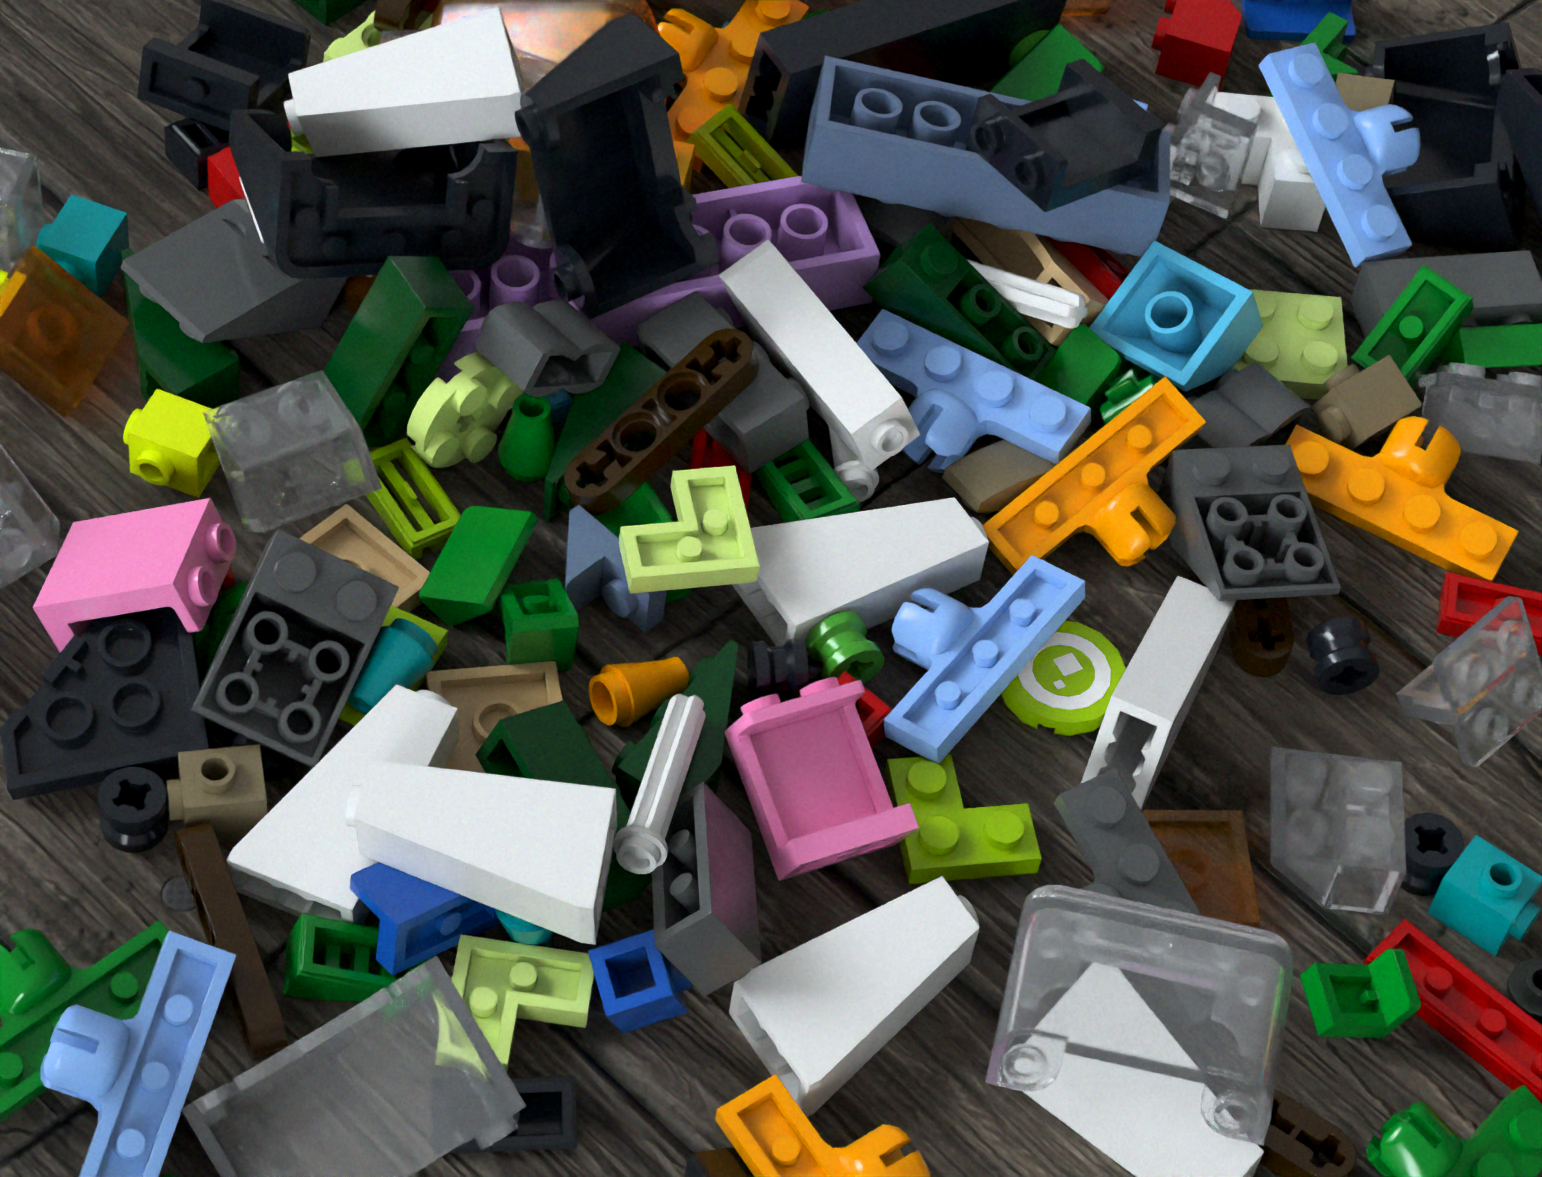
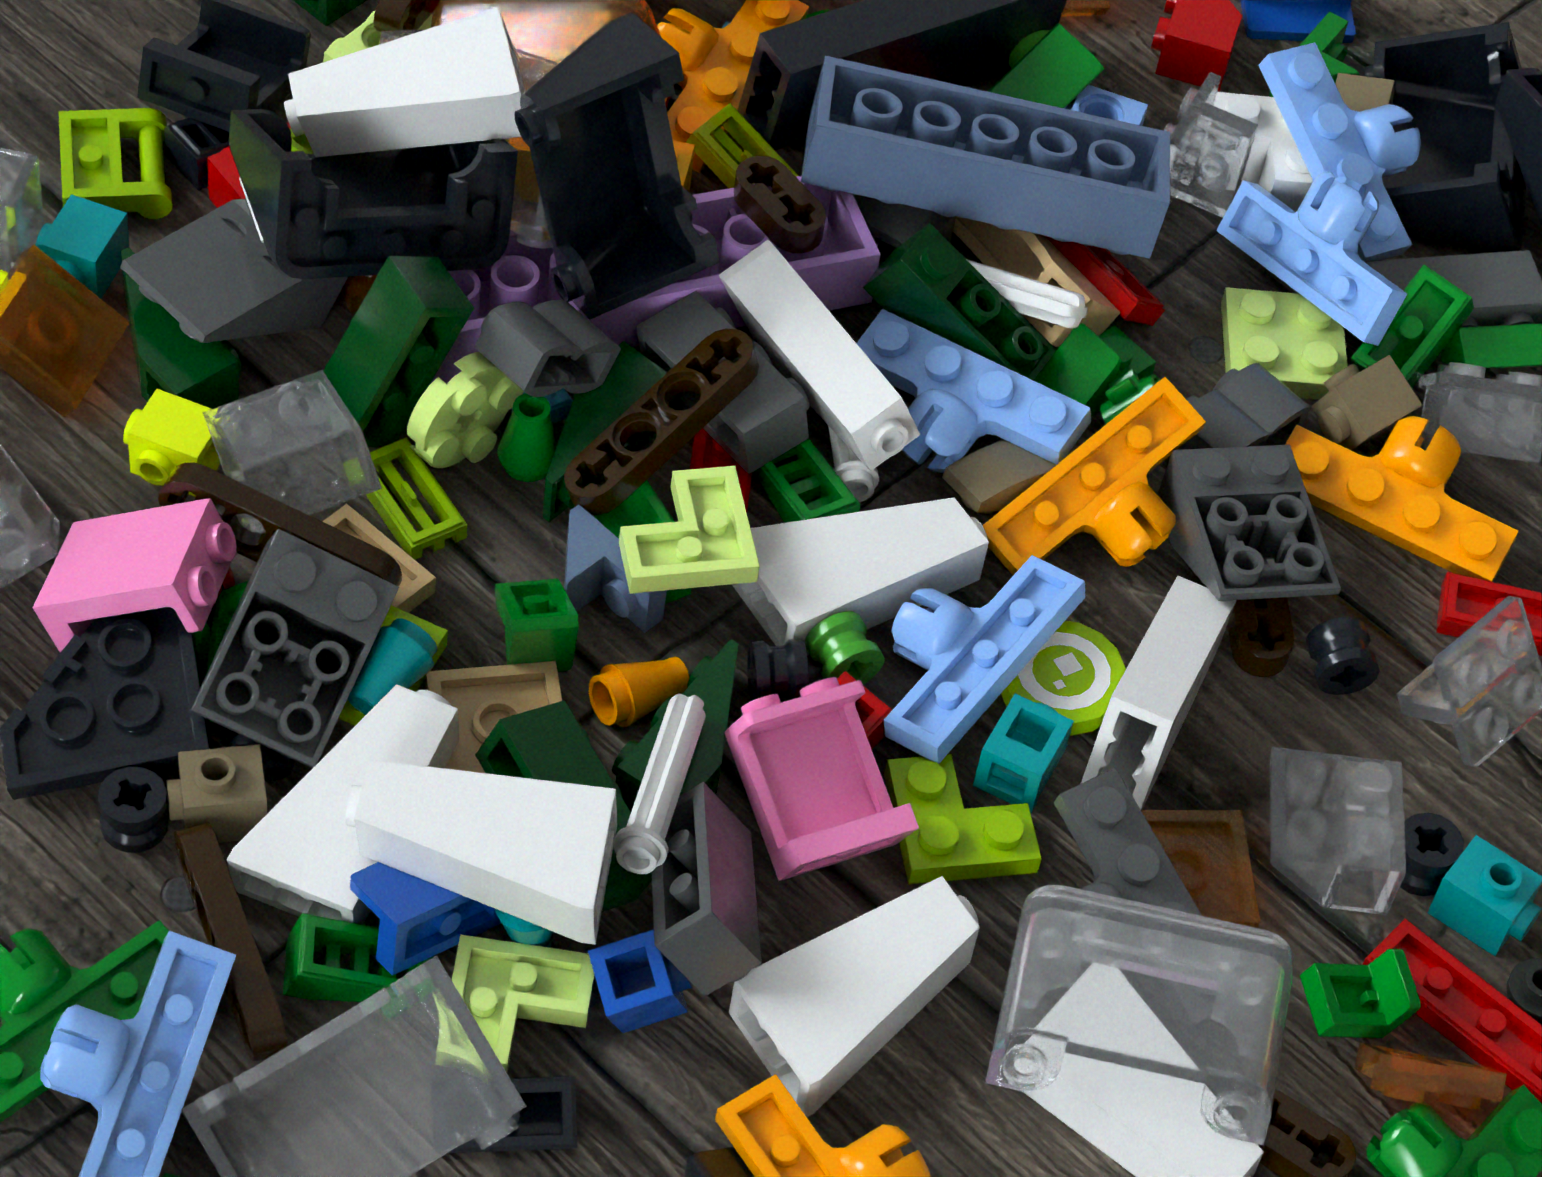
(94, 164): none -> lime plate
(273, 515): none -> dark brown beam
(476, 562): green slope -> none
(786, 200): none -> dark brown beam
(1022, 751): none -> teal brick
(1068, 141): black panel -> none
(1179, 319): medium azure slope -> none
(1318, 250): none -> light blue plate
(1410, 1074): none -> clear orange plate

